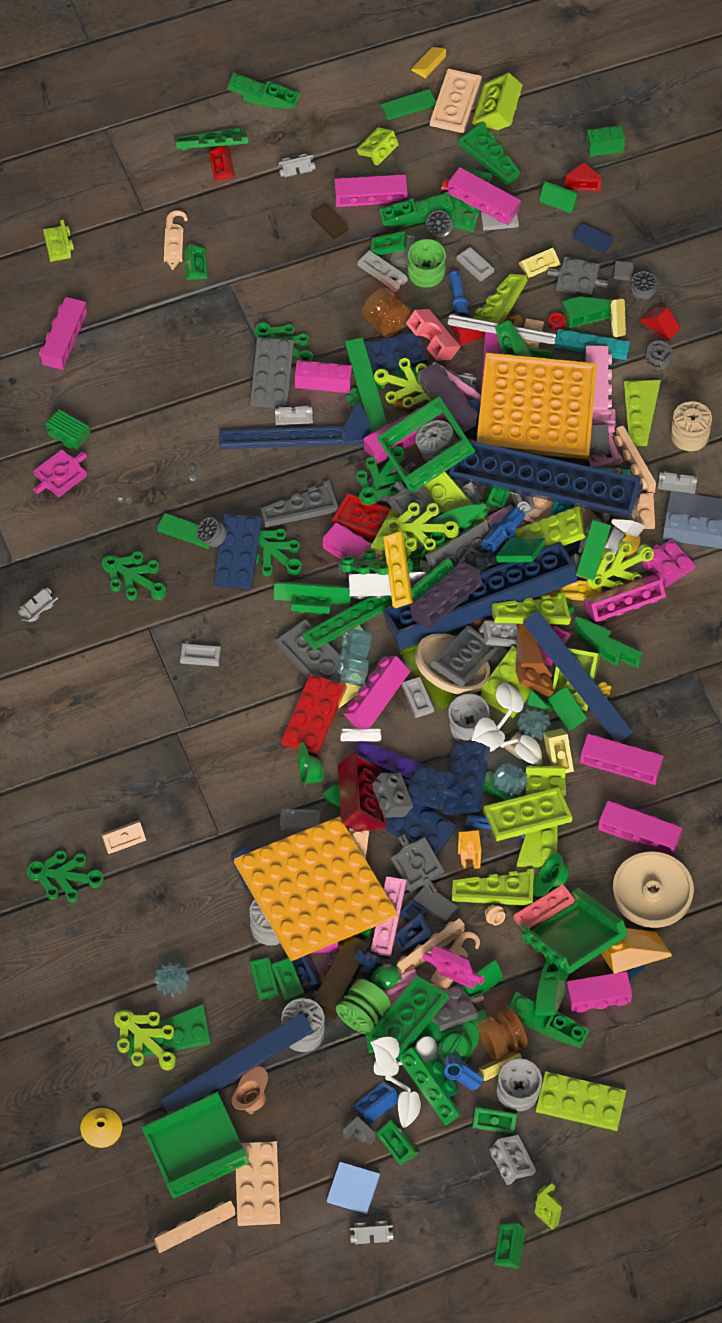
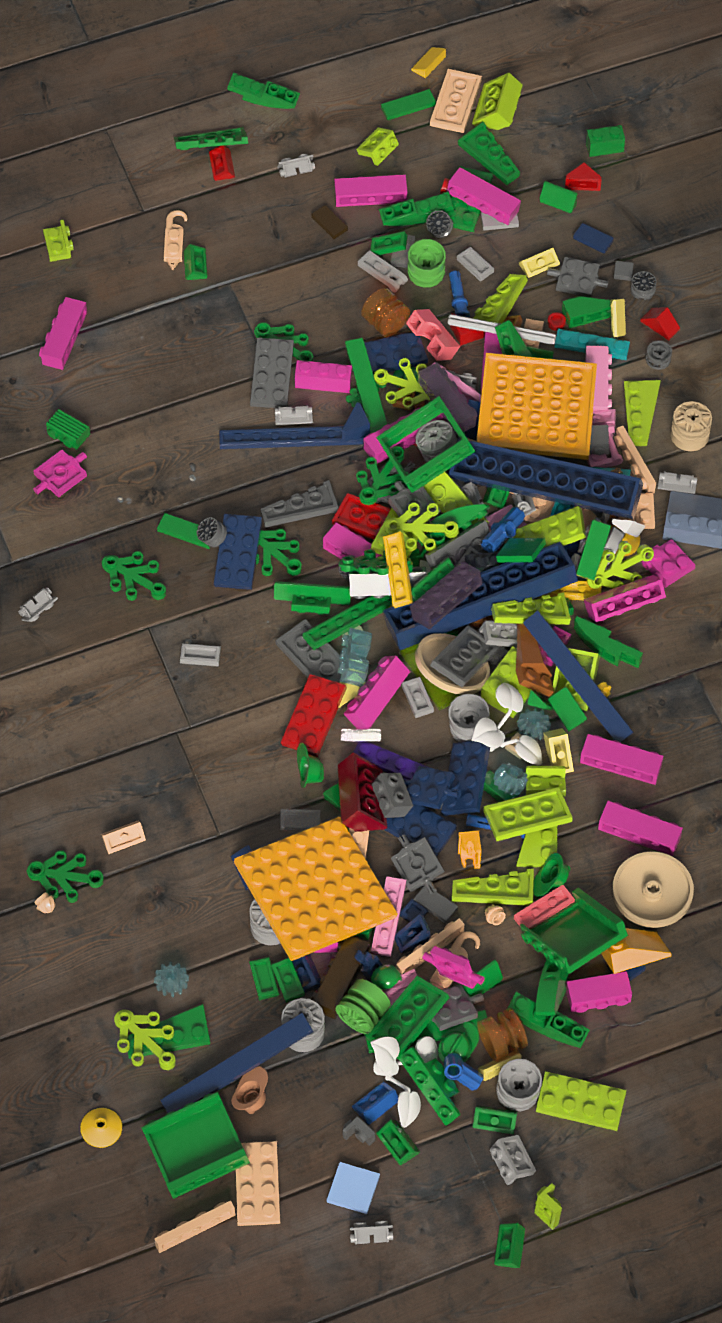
(45, 903): none -> light nougat plate

